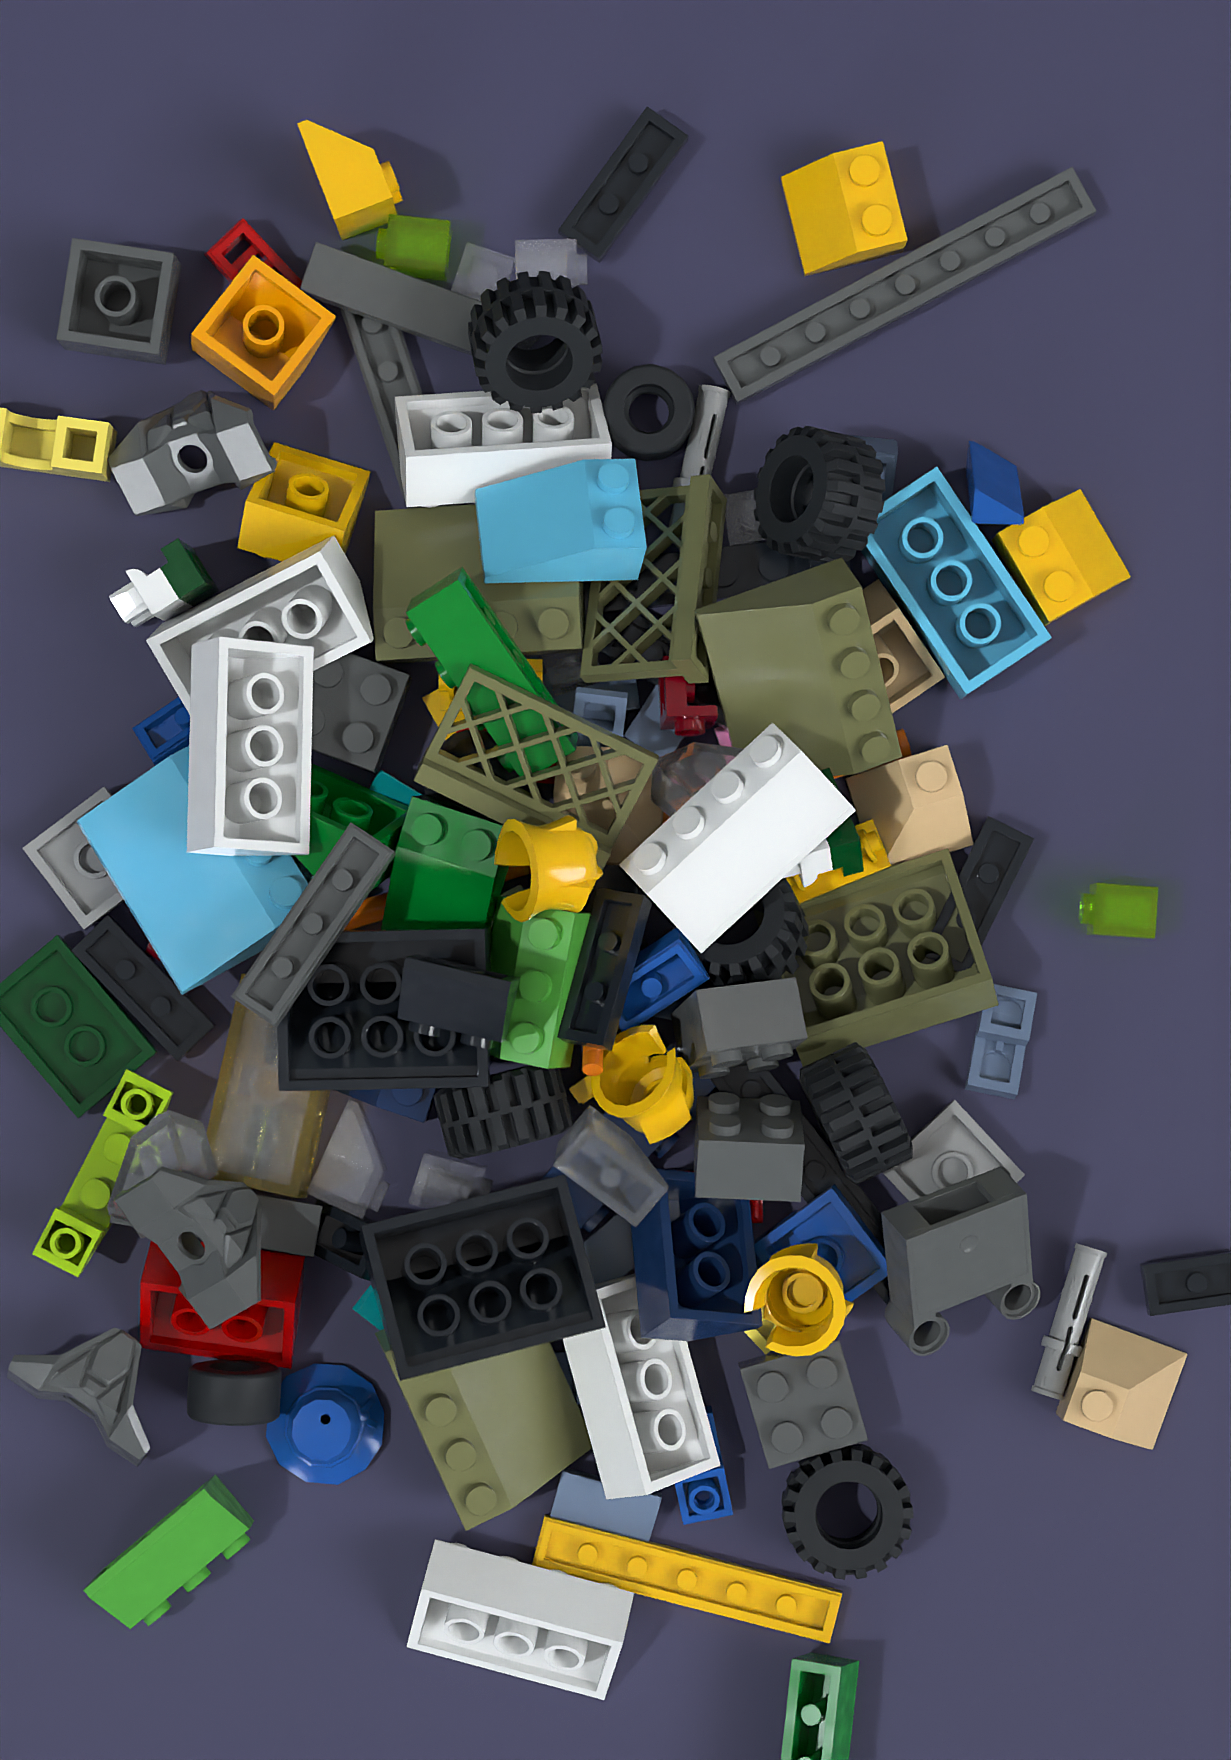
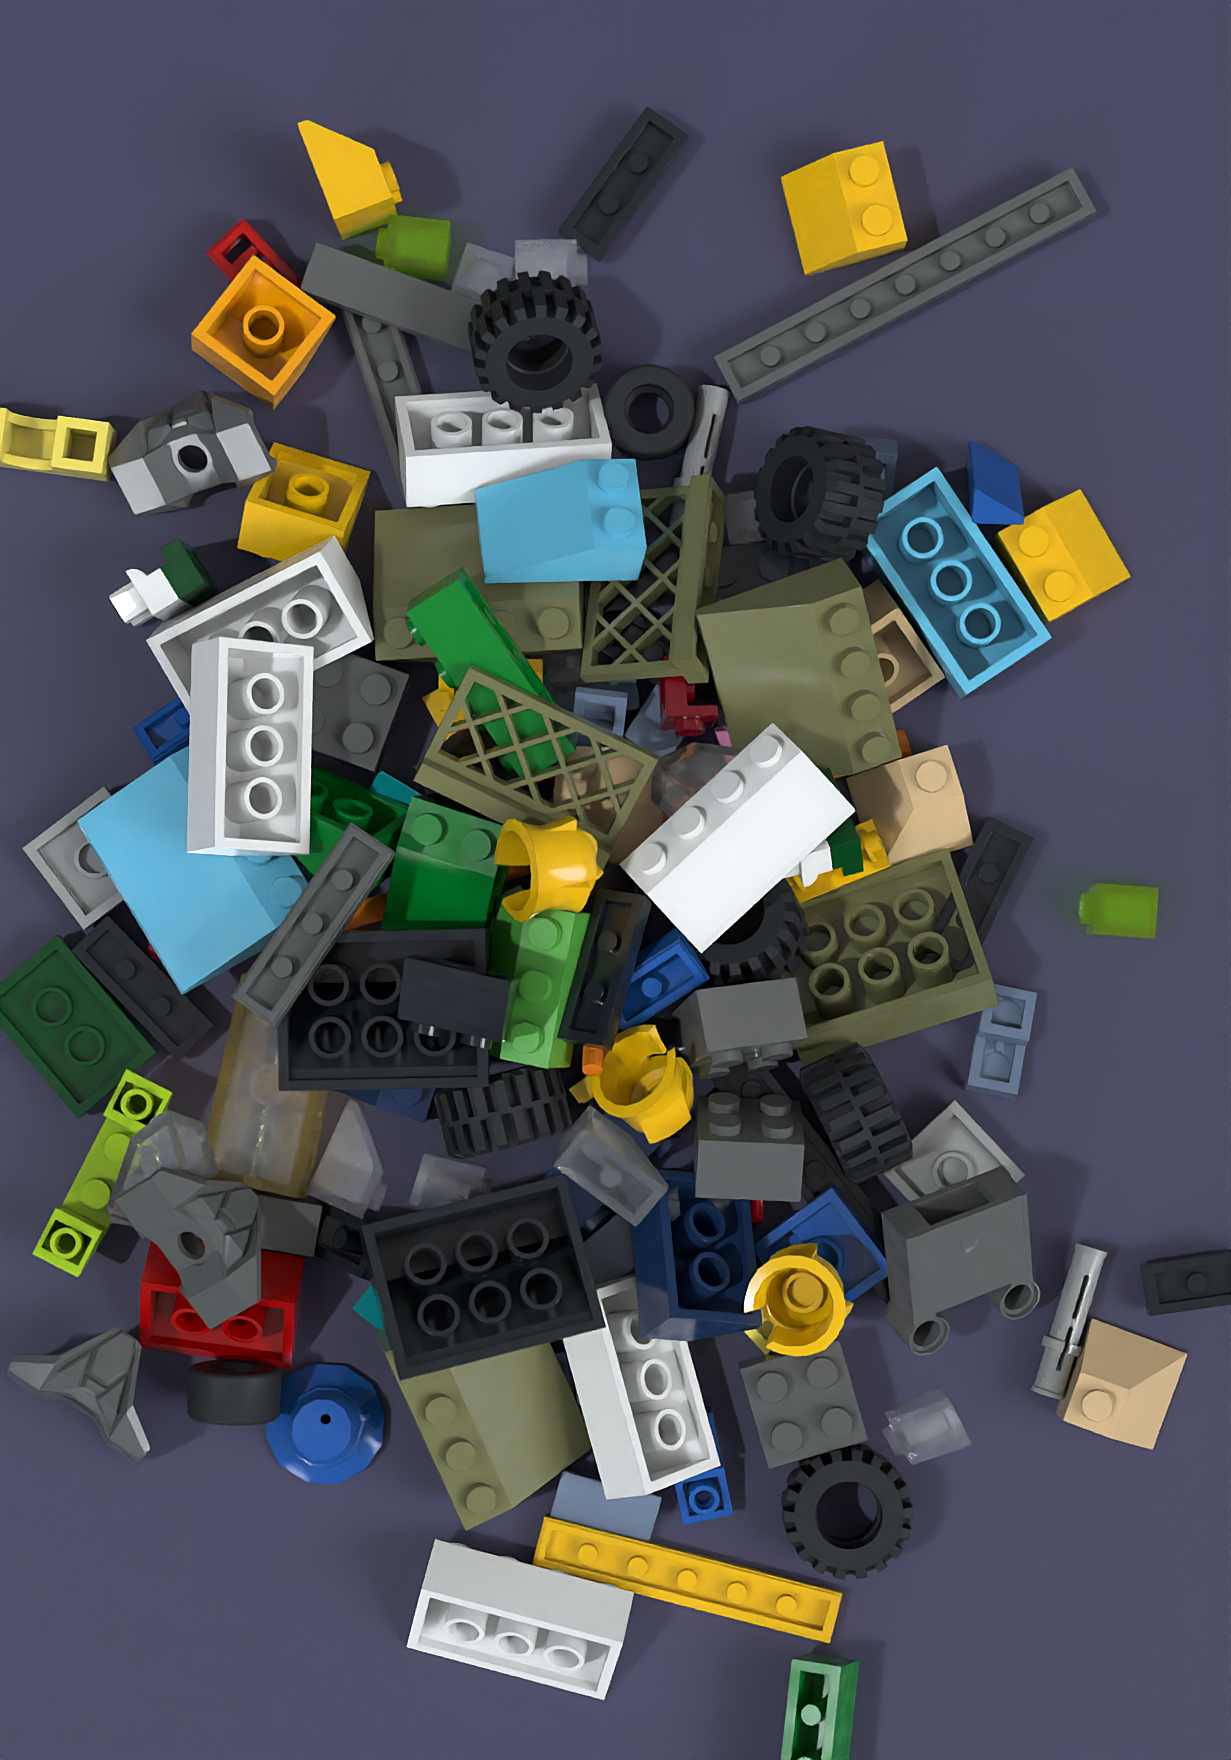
(119, 301): dark grey brick -> none
(172, 1555): bright green slope -> none
(925, 1427): none -> clear slope

